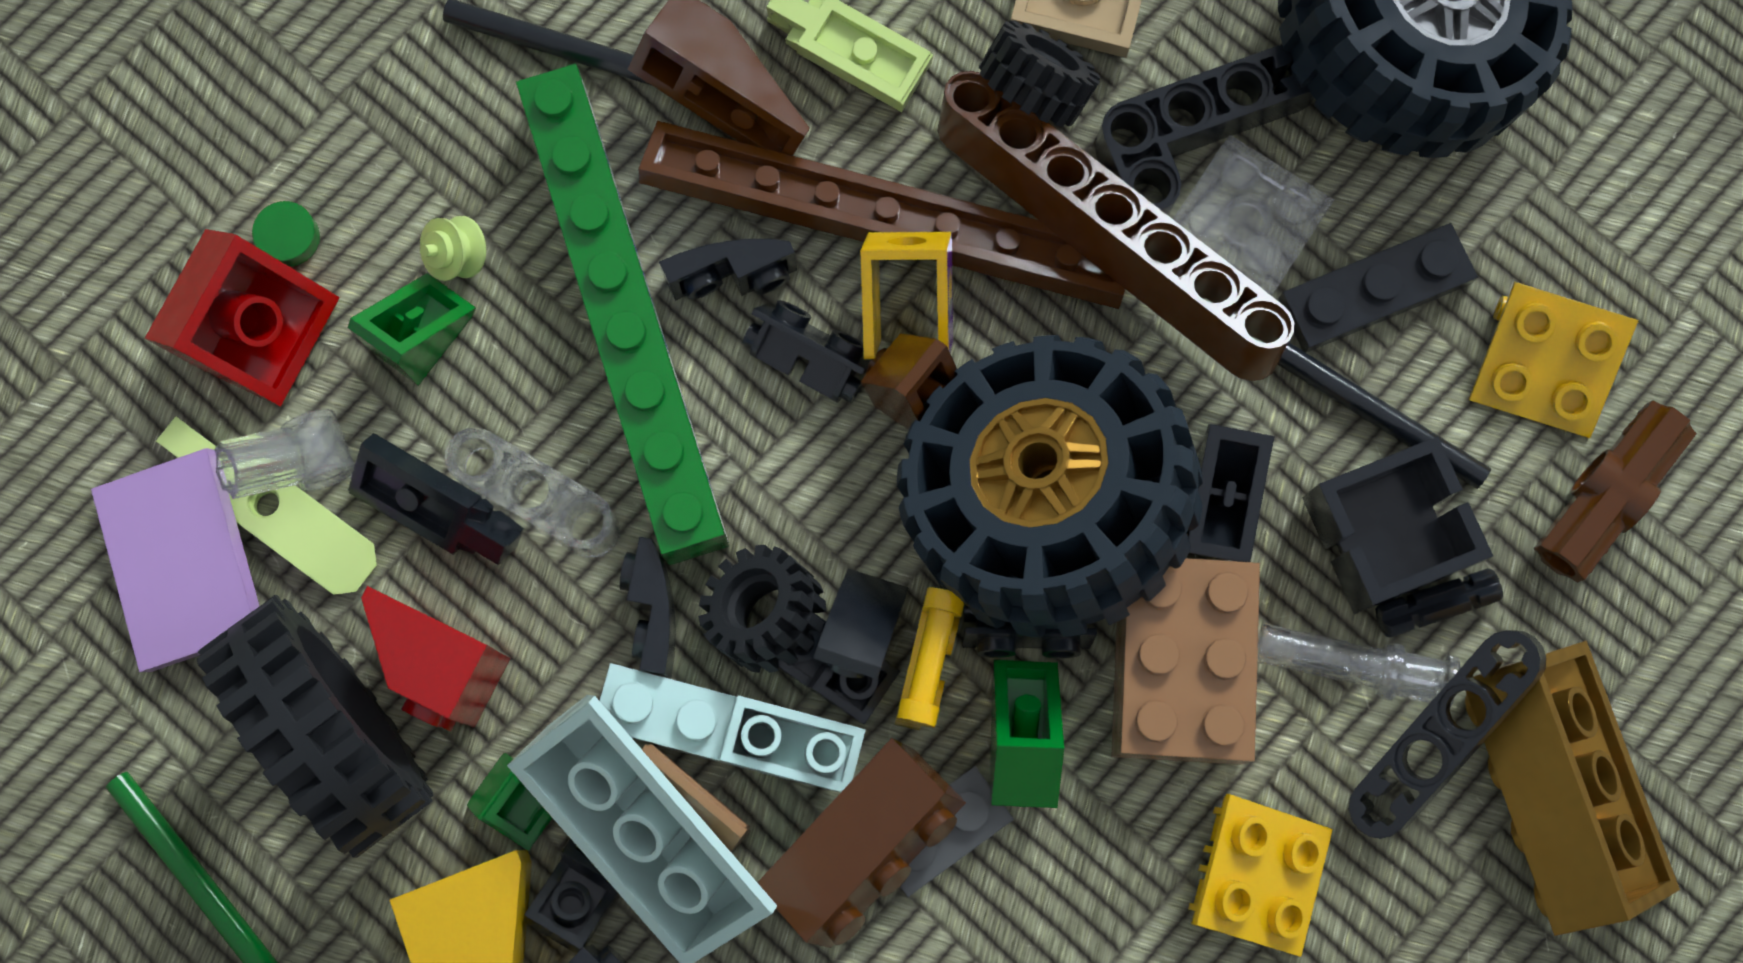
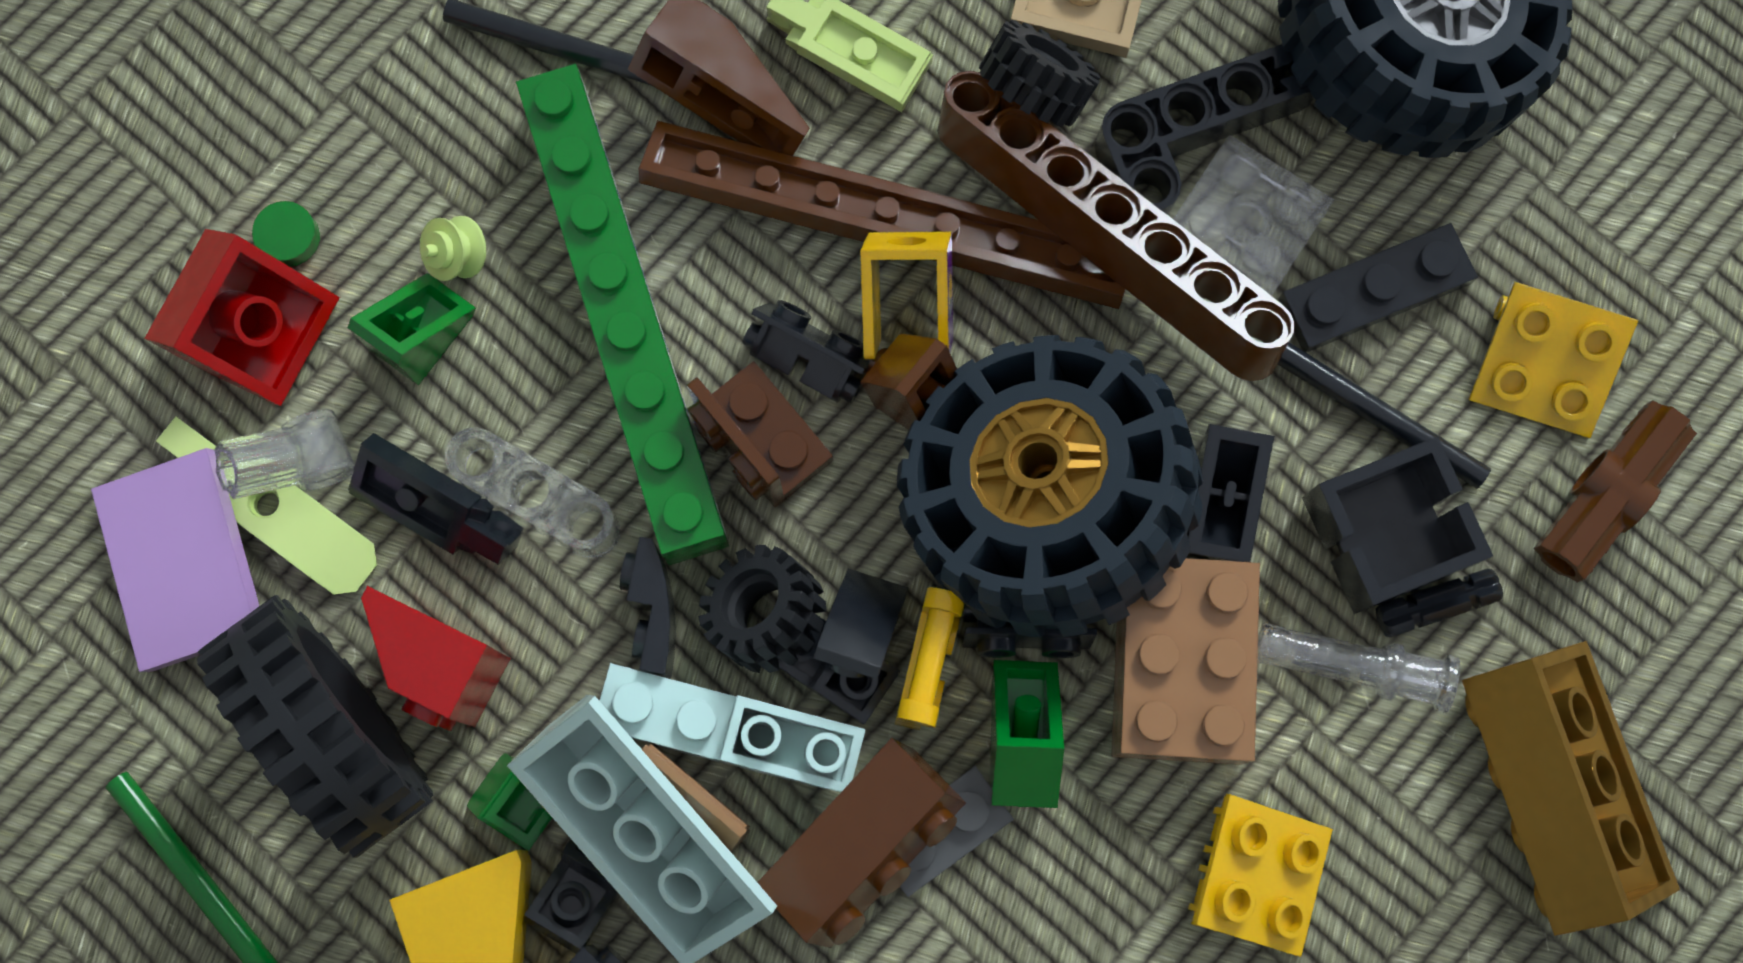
(752, 263): black slope -> none
(764, 434): none -> reddish brown bracket
(1452, 740): black beam -> none

